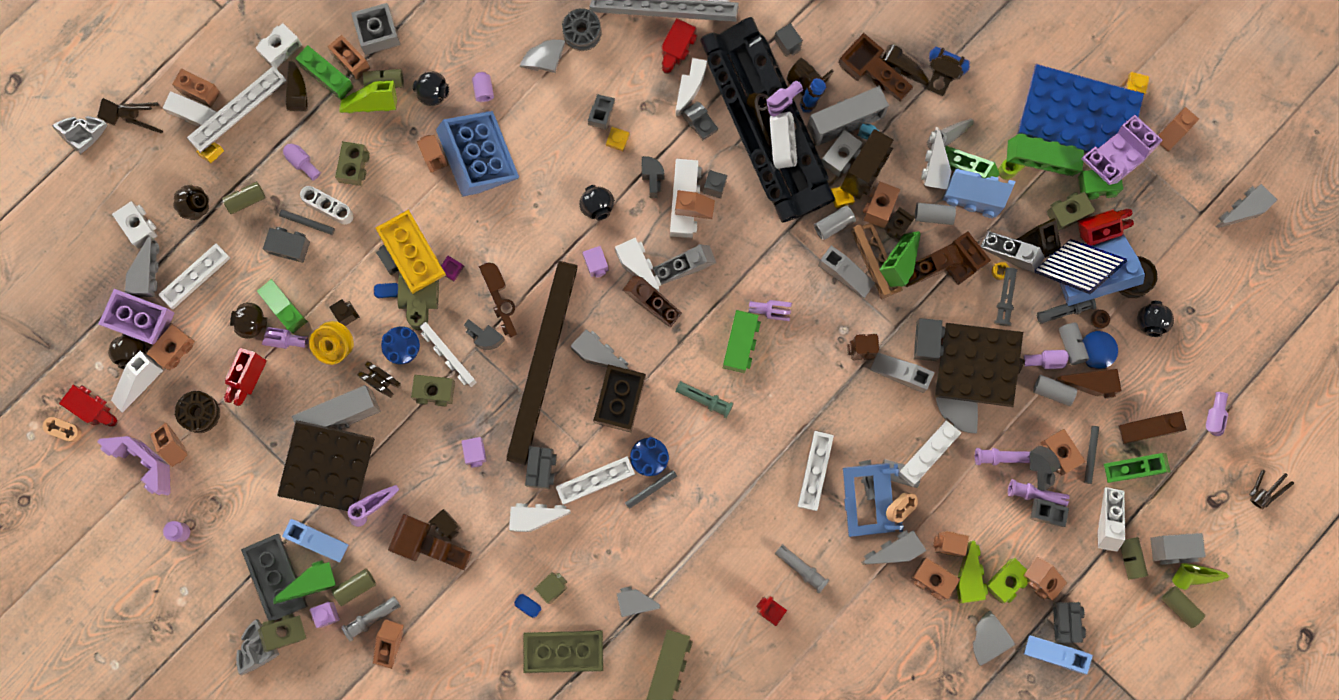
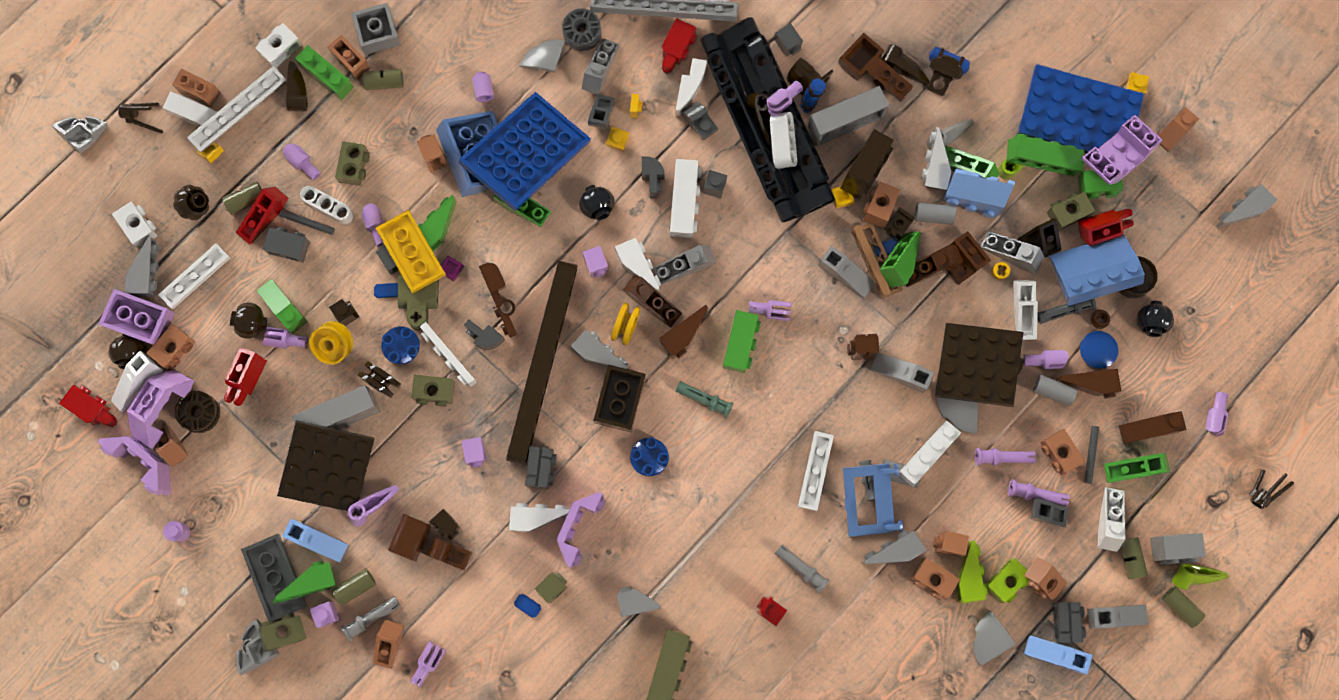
(60, 433): light nougat beam -> none
(108, 111): dark brown slope -> none
(150, 401): none -> lavender slope
(262, 213): none -> red slope
(373, 218): none -> lavender arm
(374, 97): lime slope -> none
(427, 662): none -> lavender arm
(431, 88): black plant -> none
(437, 223): none -> bright green slope
(524, 151): none -> blue plate
(529, 211): none -> bright green slope
(563, 651): olive tile -> none
(592, 504): none -> lavender slope
(595, 480): white plate -> none
(599, 66): none -> light grey slope
(625, 323): none -> yellow wheel
(636, 105): none -> yellow plate
(651, 489): dark grey bar -> none
(680, 337): none -> reddish brown slope
(694, 205): nougat slope -> none
(834, 222): light grey pin -> none
(845, 143): white brick -> none
(866, 130): medium azure plate -> none
(888, 246): none -> blue piece
(902, 508): light nougat beam -> none
(928, 339): dark grey brick -> none
(1010, 273): dark grey pin -> none
(1025, 308): none -> white slope
(1045, 463): dark grey brick -> none
(1073, 343): light grey pin -> none
(1080, 266): piece -> none
(1117, 616): none -> light grey slope

